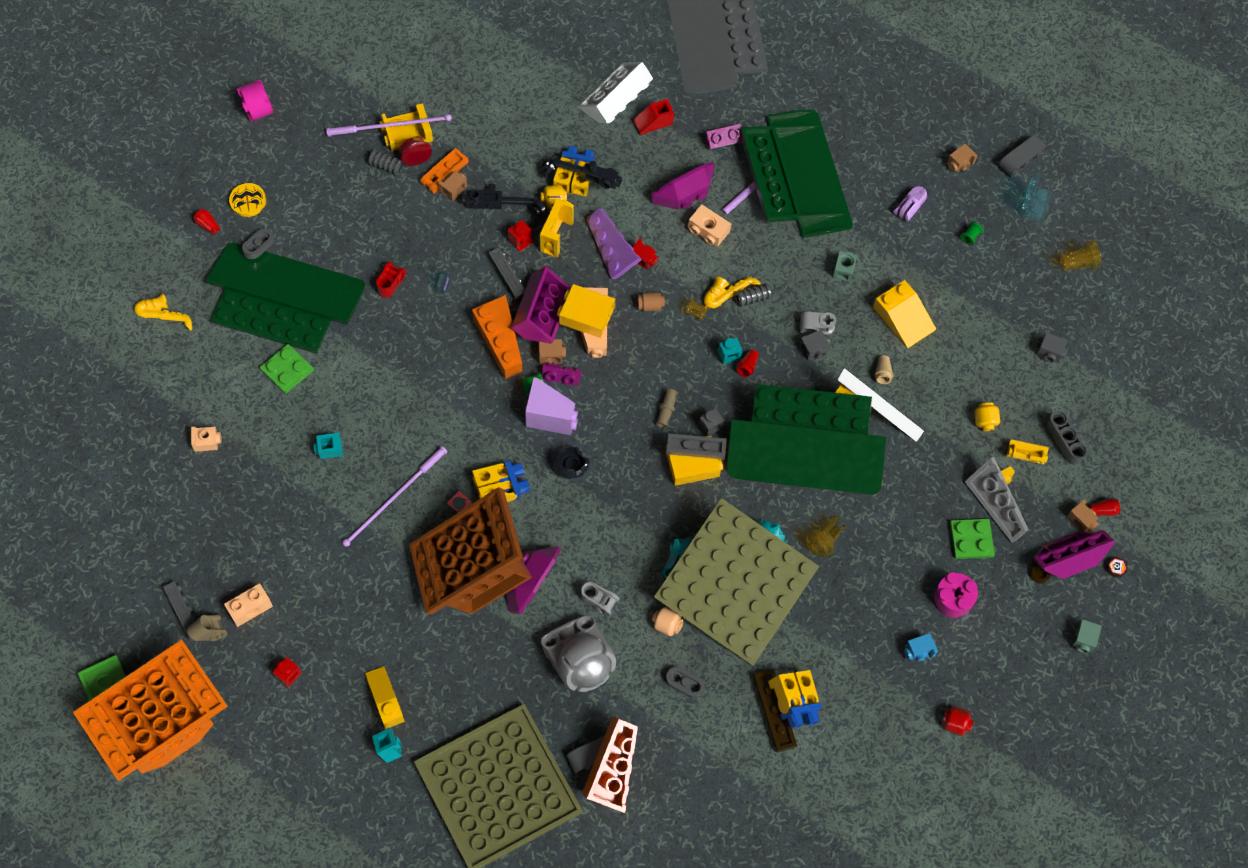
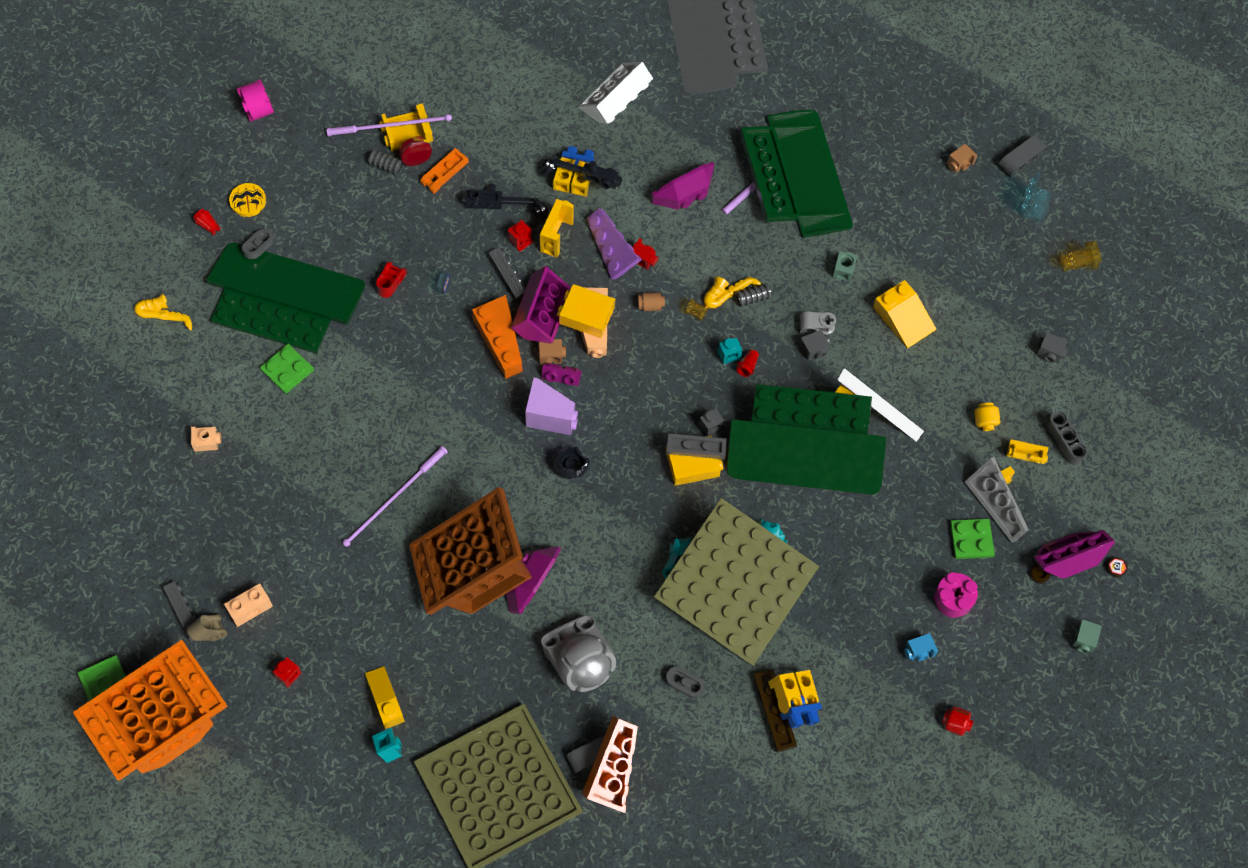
(332, 440): teal brick -> none
(453, 185): medium nougat brick -> none
(458, 502): tile -> none
(501, 476): yellow hips -> none
(527, 381): green bush -> none
(552, 193): yellow head -> none
(600, 598): light grey piece -> none
(655, 117): red slope -> none
(667, 408): dark tan pin -> none
(667, 621): light nougat head -> none
(705, 217): light nougat brick -> none
(724, 136): magenta hinge -> none
(821, 541): clear yellow piece -> none
(883, 370): tan cone -> none
(911, 203): lavender arm -> none
(971, 233): green bush -> none
(1083, 517): medium nougat brick -> none
(1107, 507): red cone -> none

